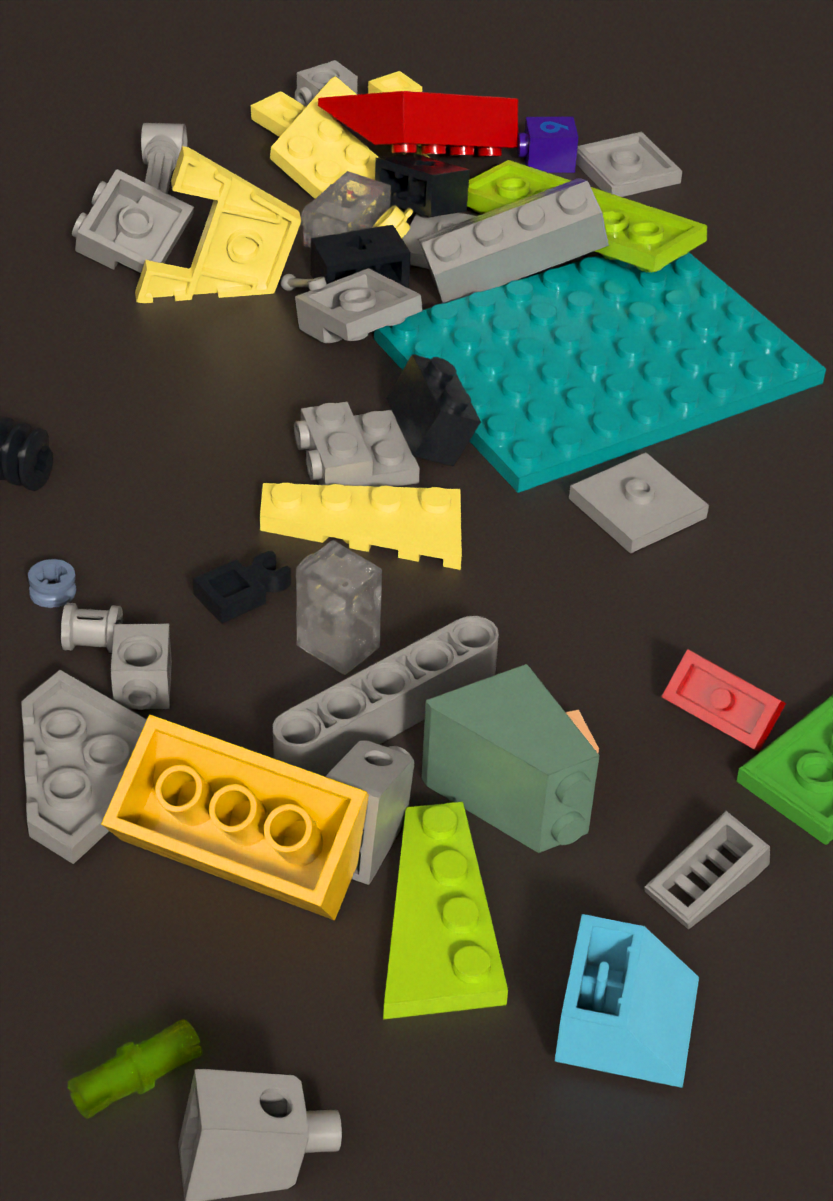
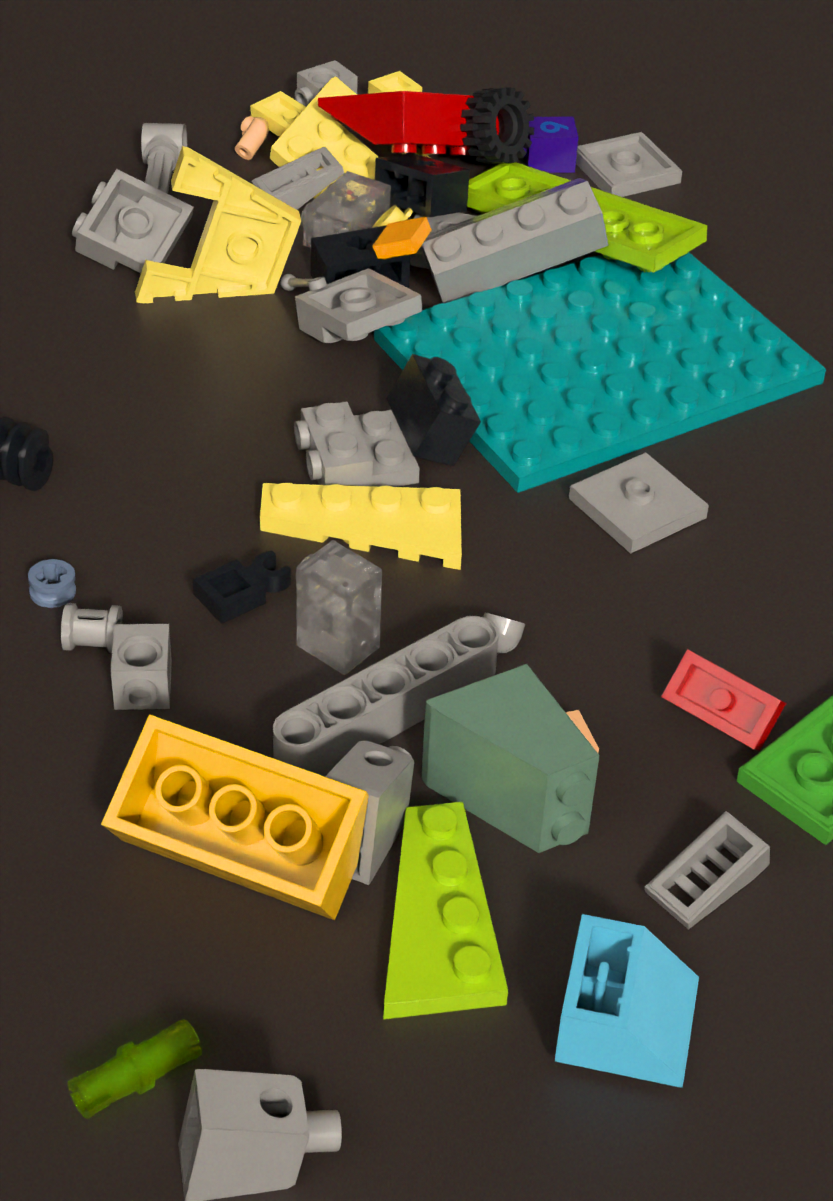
(73, 761): light grey plate -> none
(254, 133): none -> light nougat arm
(298, 180): none -> light grey slope
(402, 238): none -> light orange tile
(509, 632): none -> light grey hinge
(513, 124): none -> black tyre

